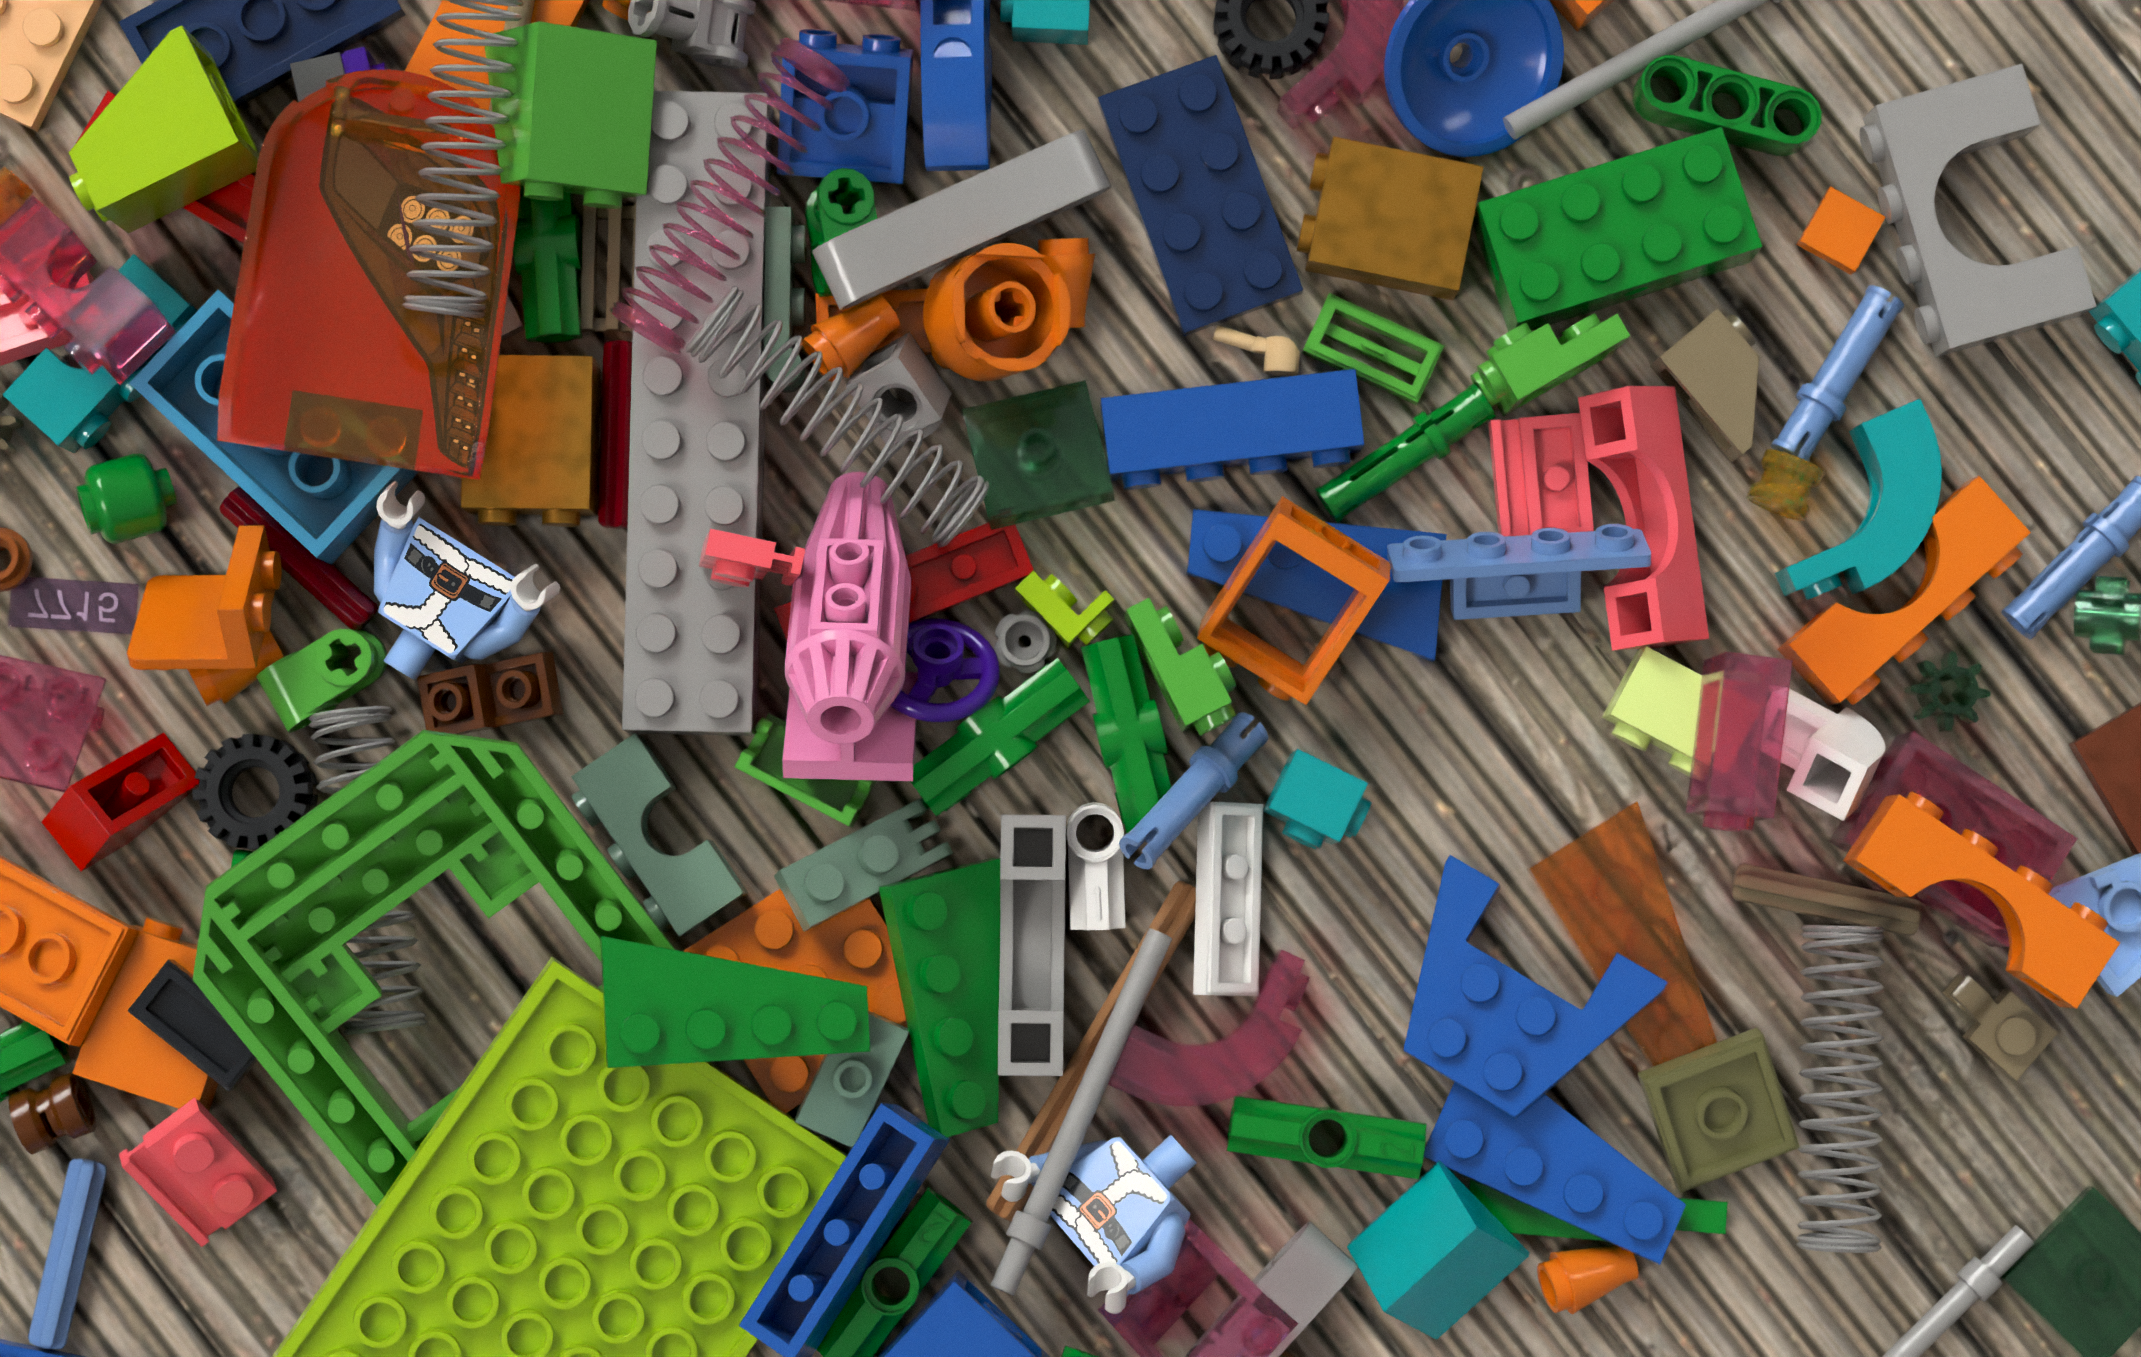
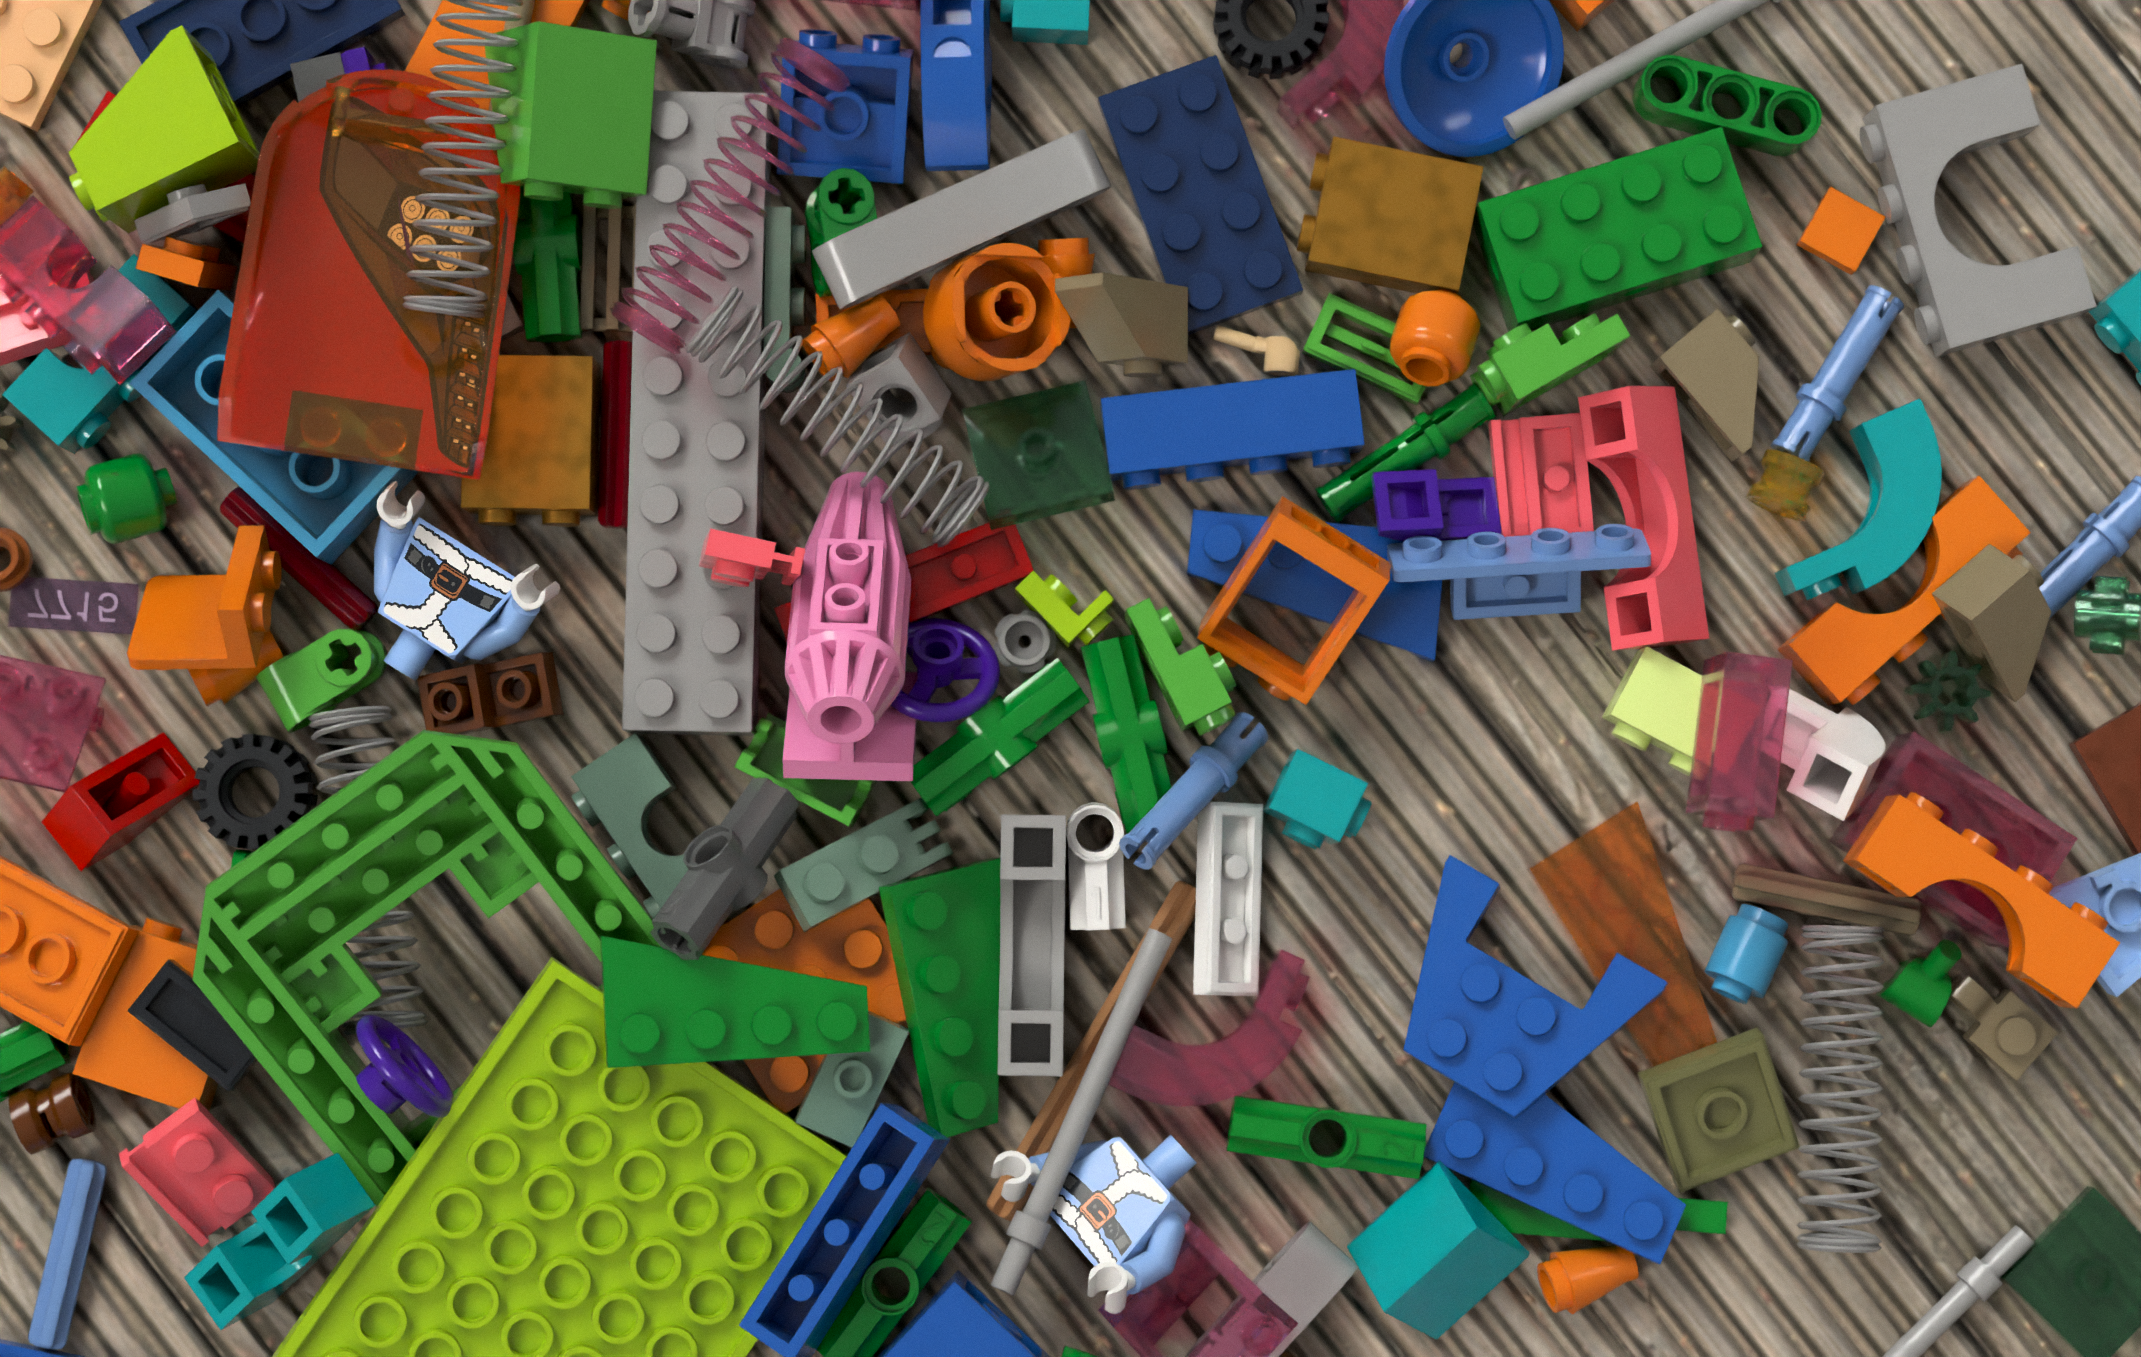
(187, 263): none -> orange plate
(192, 211): none -> light grey plate
(290, 1235): none -> teal arch
(399, 1072): none -> dark purple piece
(724, 869): none -> dark grey piece
(1128, 320): none -> dark tan slope
(1422, 505): none -> dark purple slope
(1434, 337): none -> orange head
(1747, 954): none -> dark azure brick
(1923, 983): none -> green piece
(1997, 617): none -> dark tan slope

